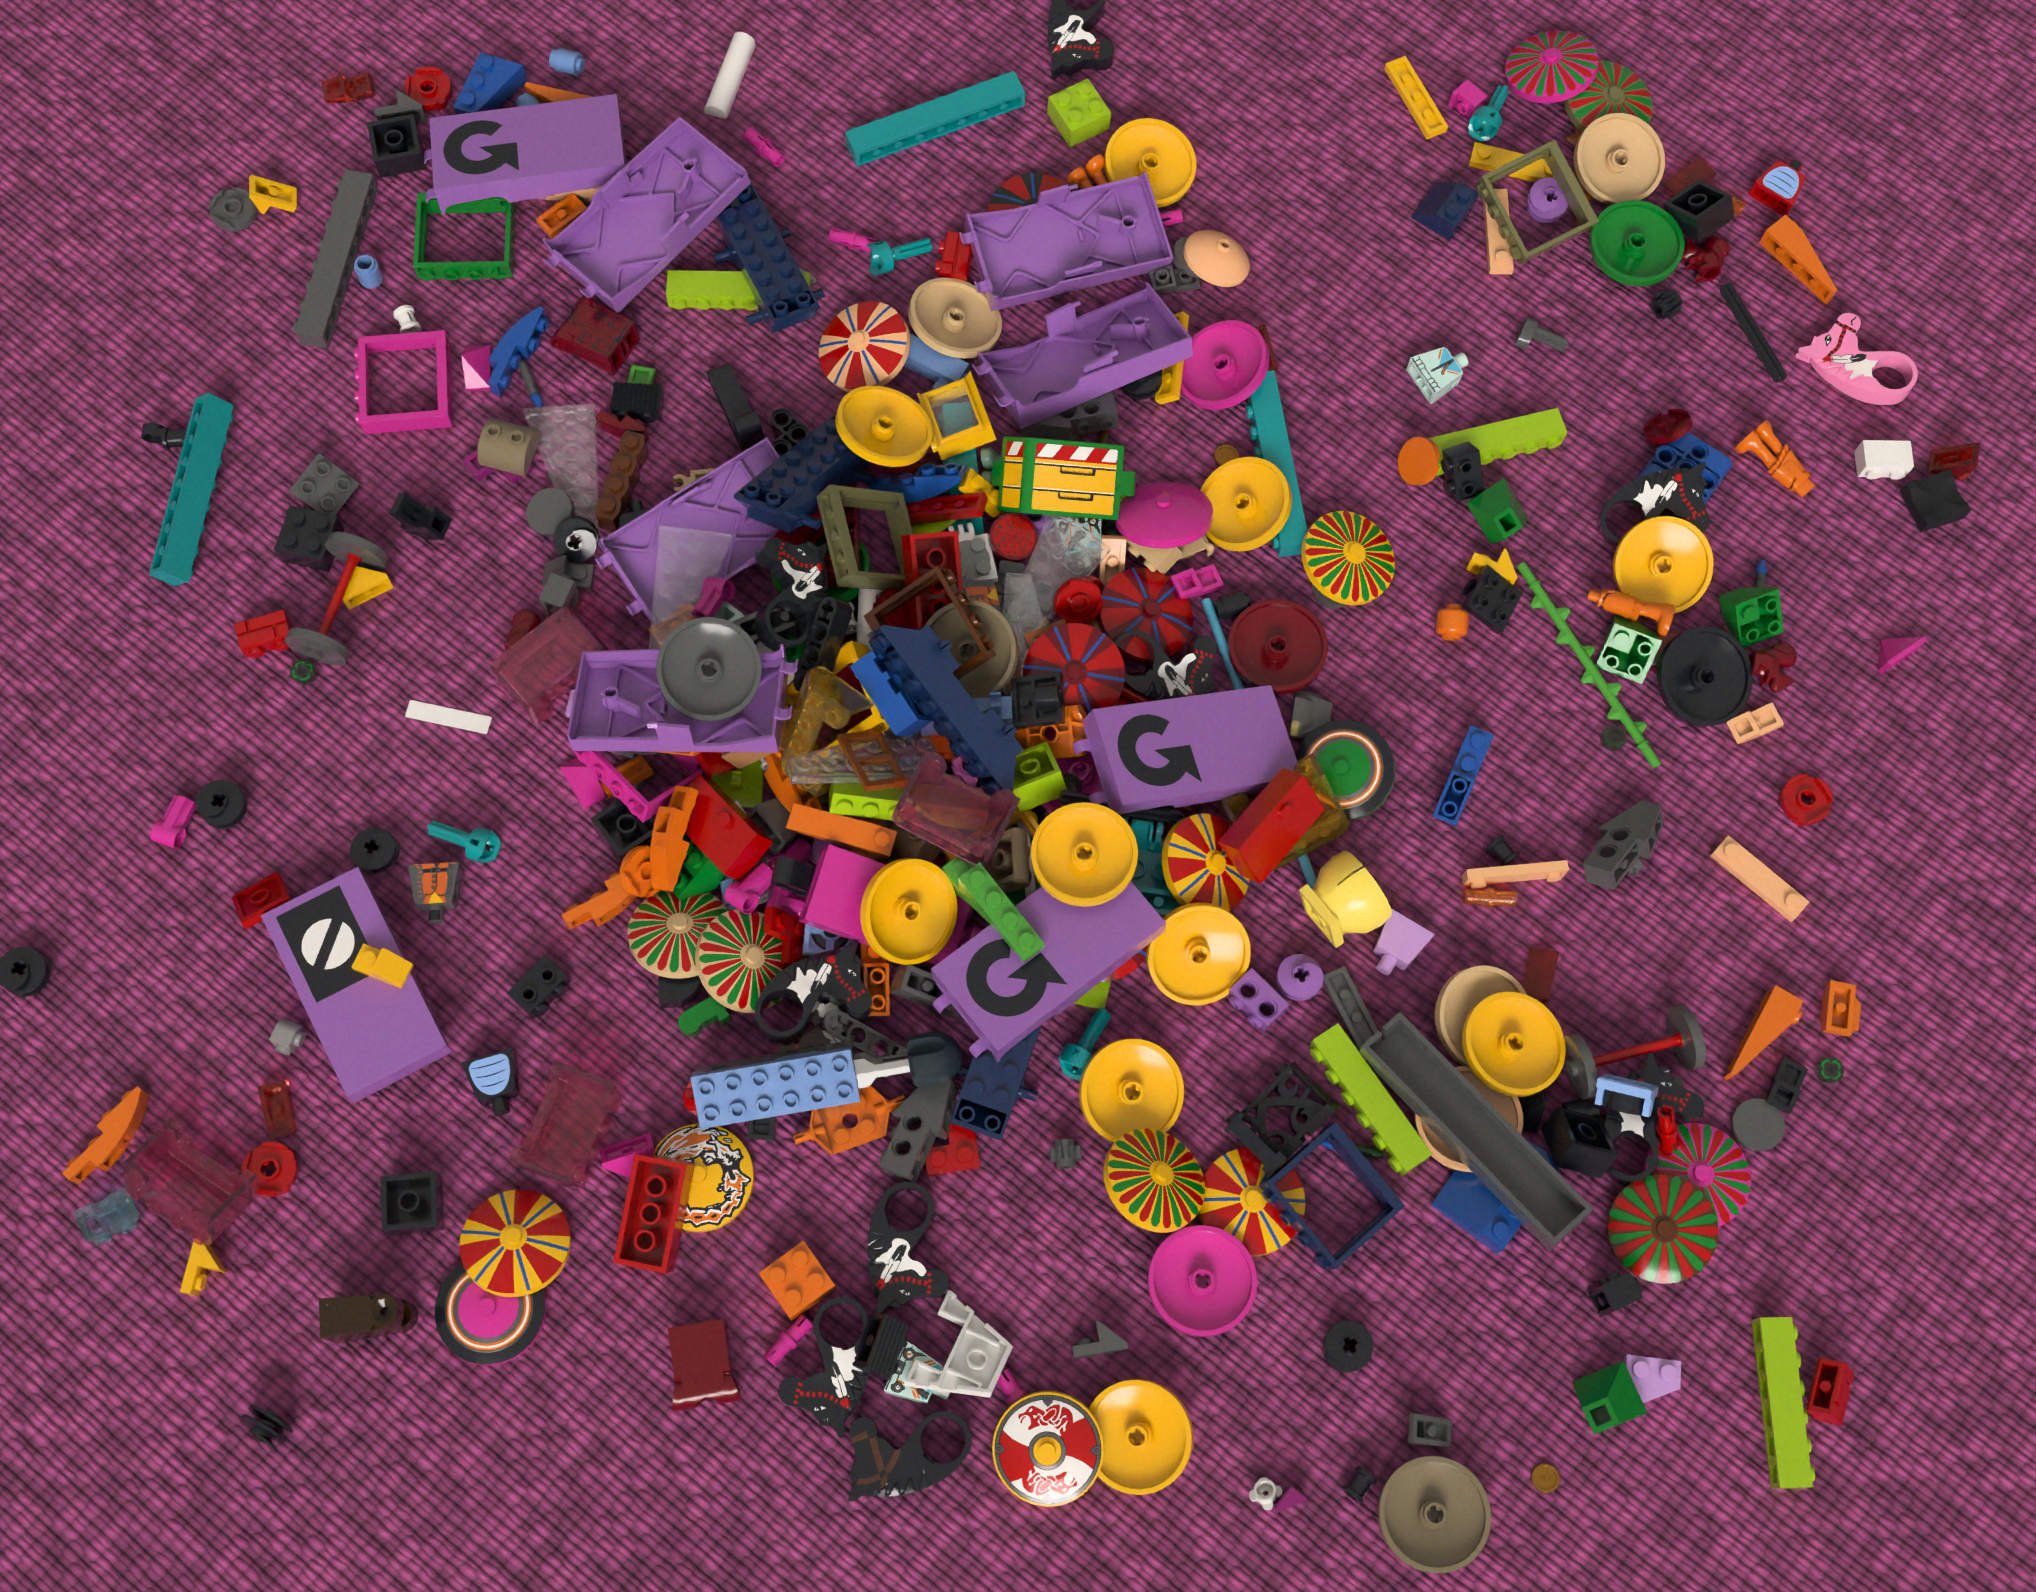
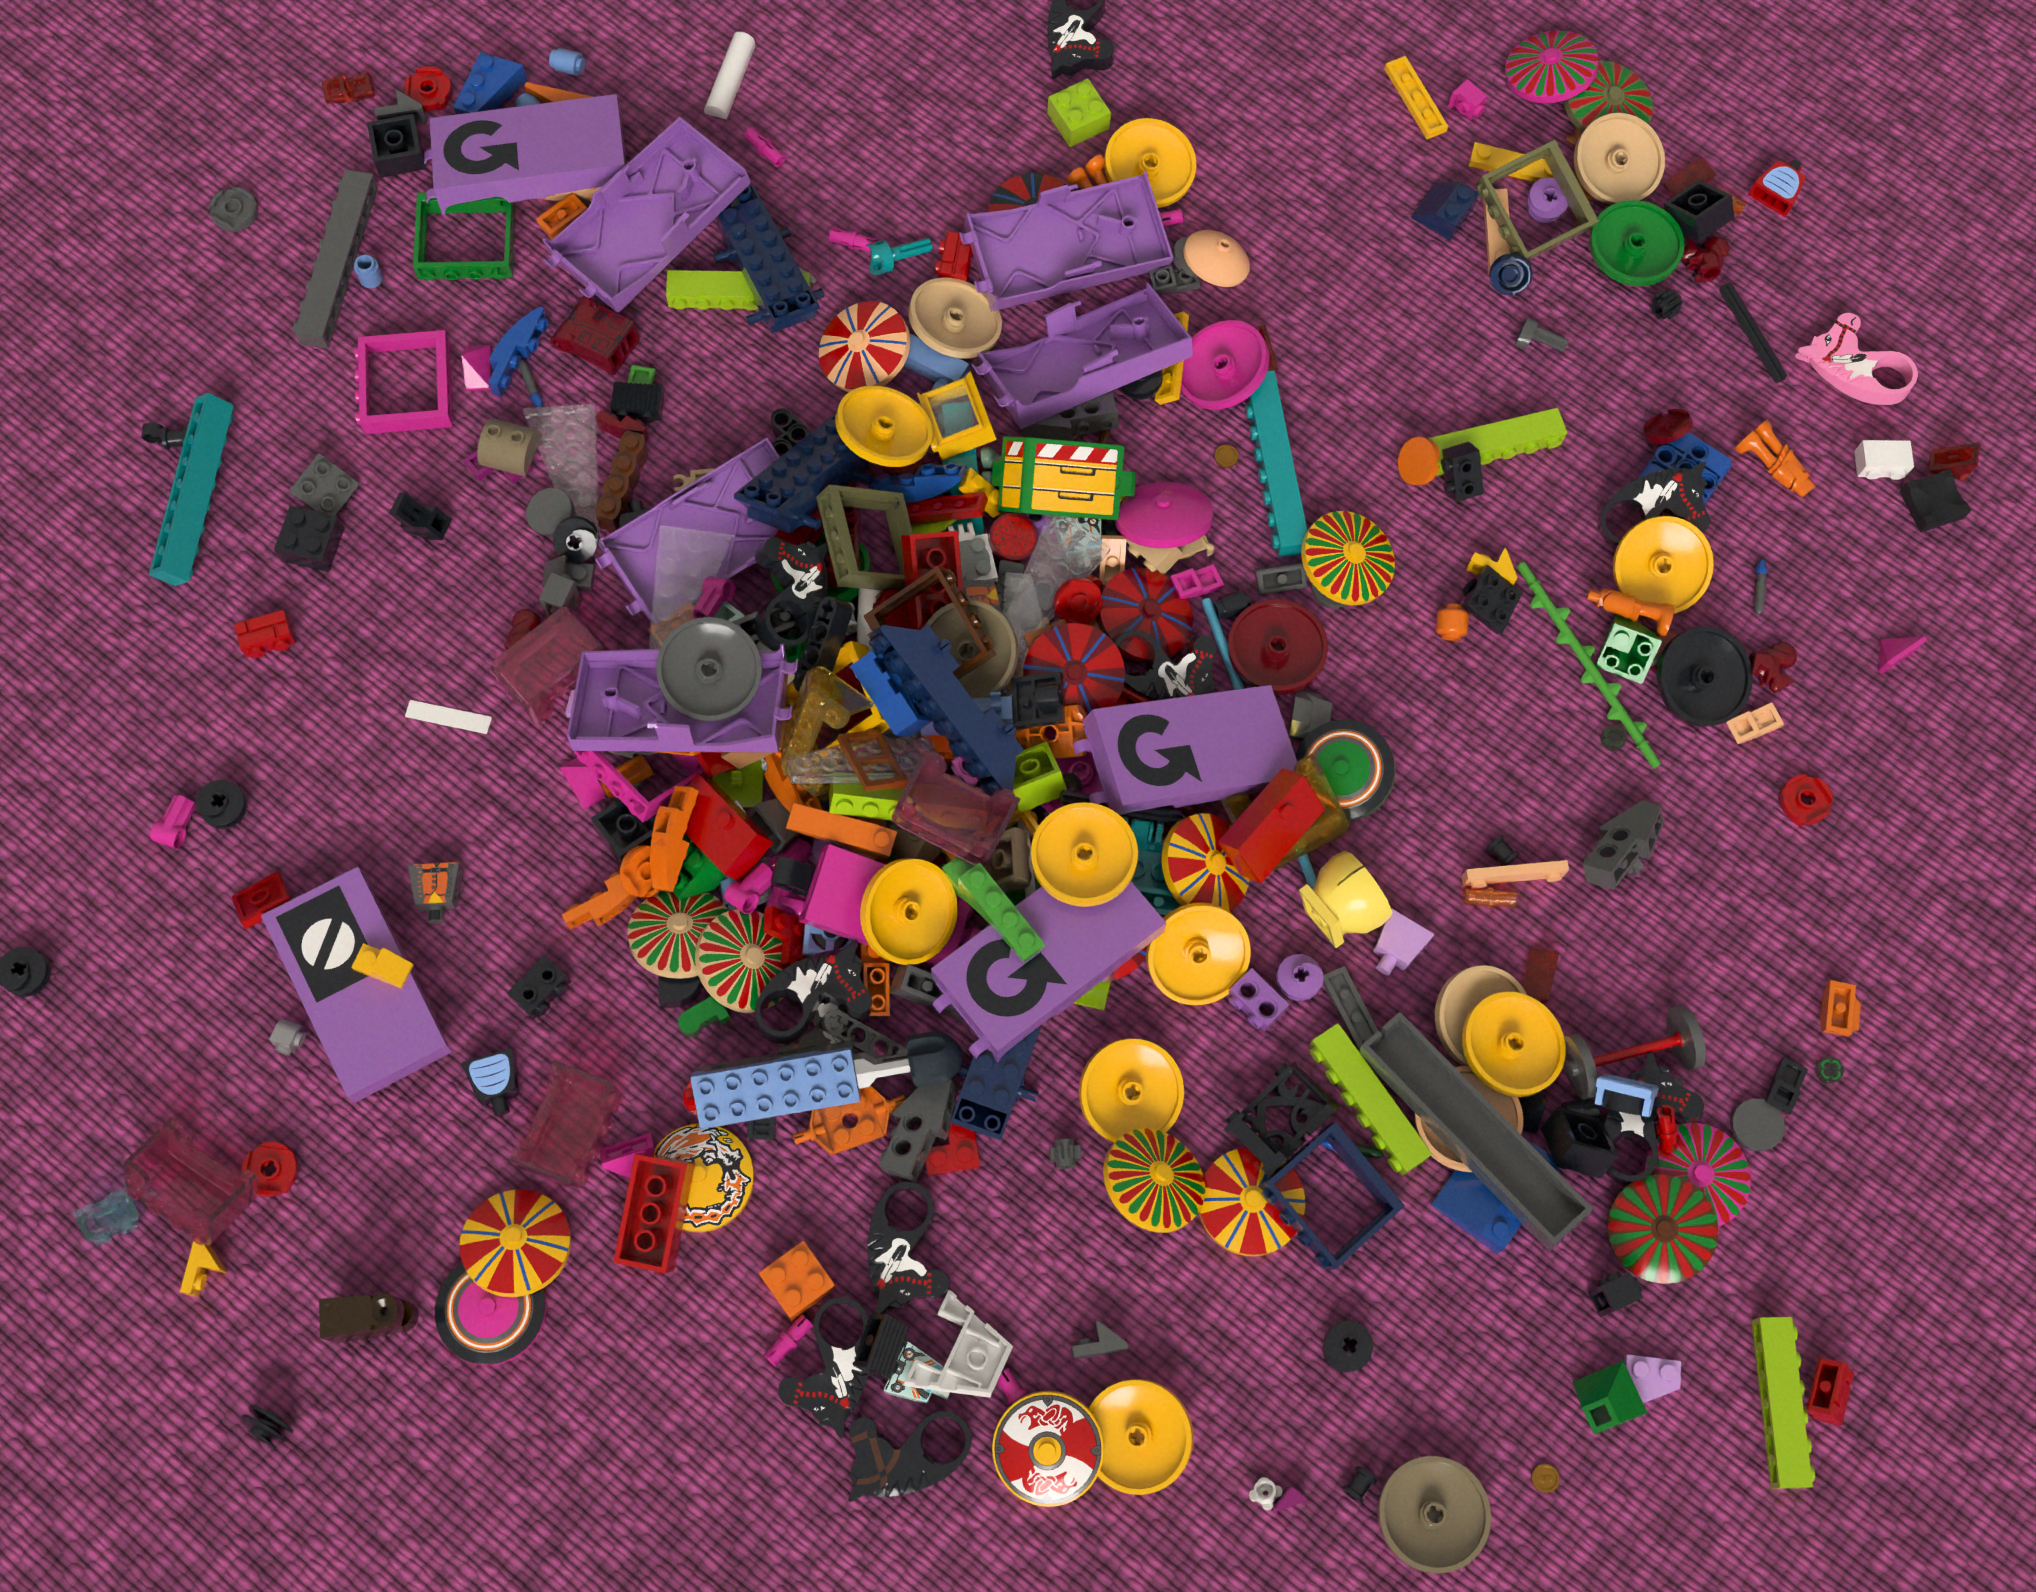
(118, 1130): orange slope -> none
(271, 193): yellow slope -> none
(277, 1108): clear red slope -> none
(303, 672): clear smoke tile -> none
(355, 552): dark grey piece -> none
(364, 586): yellow slope -> none
(369, 840): black piece -> none
(406, 319): white bush -> none
(412, 1203): black brick -> none
(473, 842): teal piece -> none
(702, 1365): dark red piece -> none
(742, 420): black beam -> none
(935, 118): teal brick -> none
(1079, 1054): teal piece -> none
(1202, 1281): dark pink dish -> none
(1248, 503): yellow dish -> none
(1280, 577): none -> dark grey slope
(1428, 1431): dark grey slope -> none
(1436, 372): light aqua torso -> none
(1462, 775): blue slope -> none
(1488, 117): teal piece -> none
(1498, 511): green slope -> none
(1510, 274): none -> dark blue piece
(1752, 613): green slope -> none
(1759, 878): light nougat plate -> none
(1773, 1016): orange slope -> none
(1795, 252): orange slope -> none

